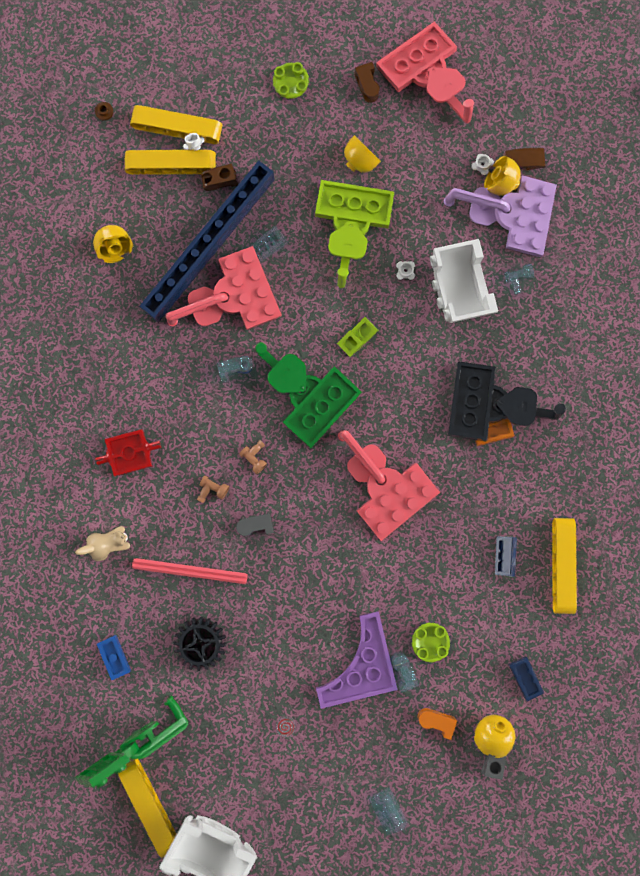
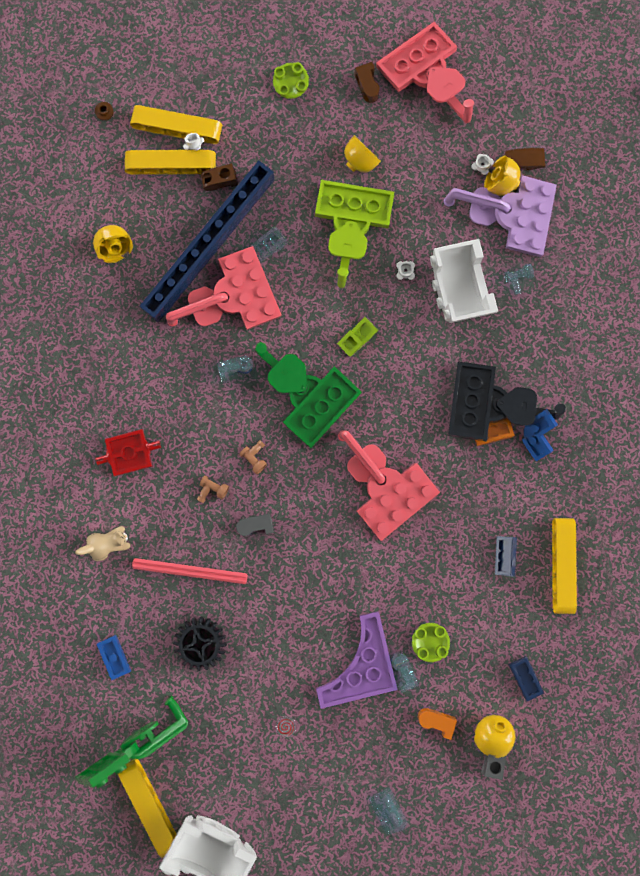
(534, 438): none -> blue plate

